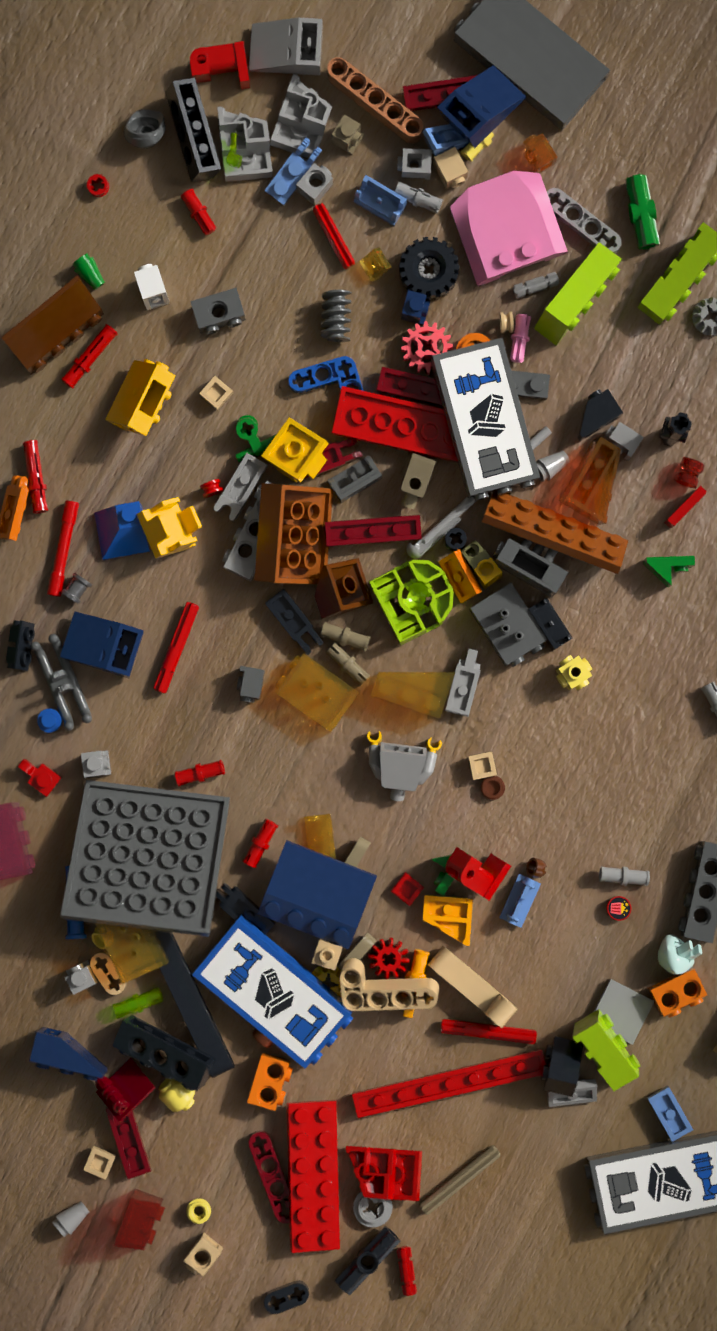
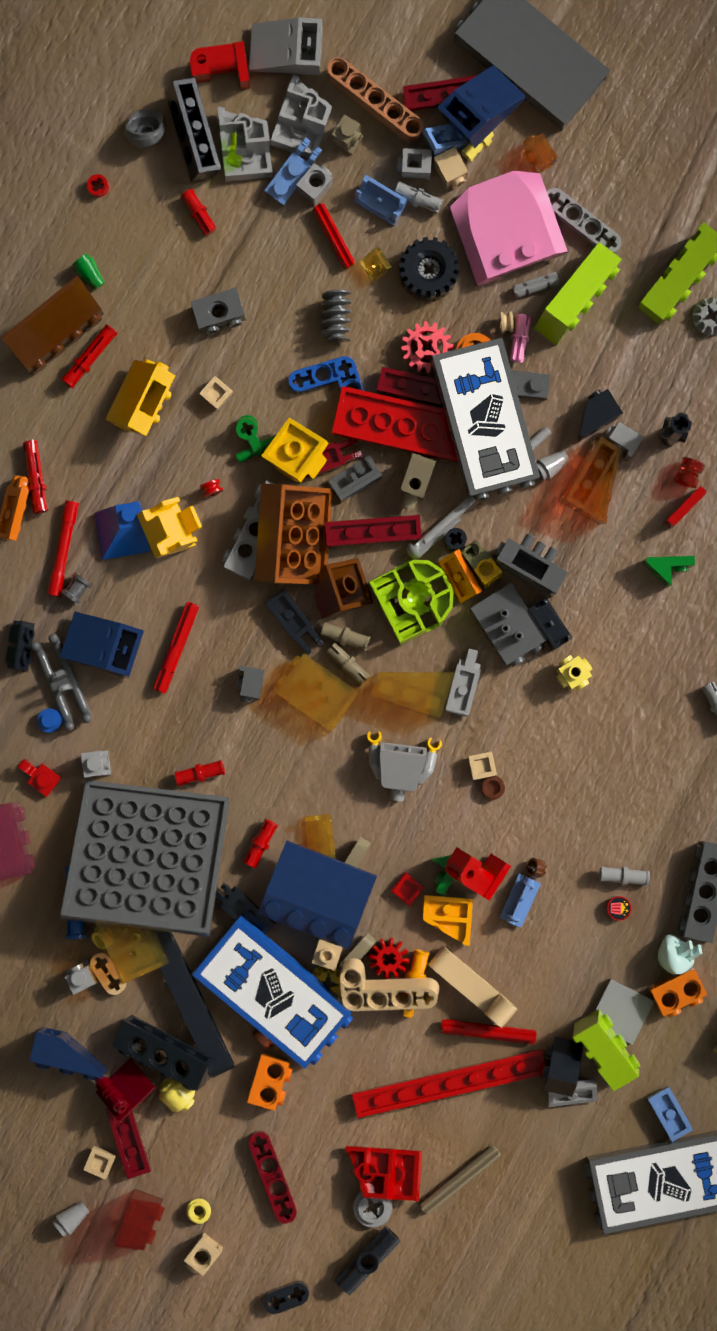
(138, 1003): clear neon green pin -> none
(151, 286): white brick -> none
(241, 486): light grey plate -> none
(313, 1176): red plate -> none
(406, 1271): red axle -> none
(415, 308): dark blue brick -> none
(556, 531): dark orange plate -> none
(642, 212): green piece -> none

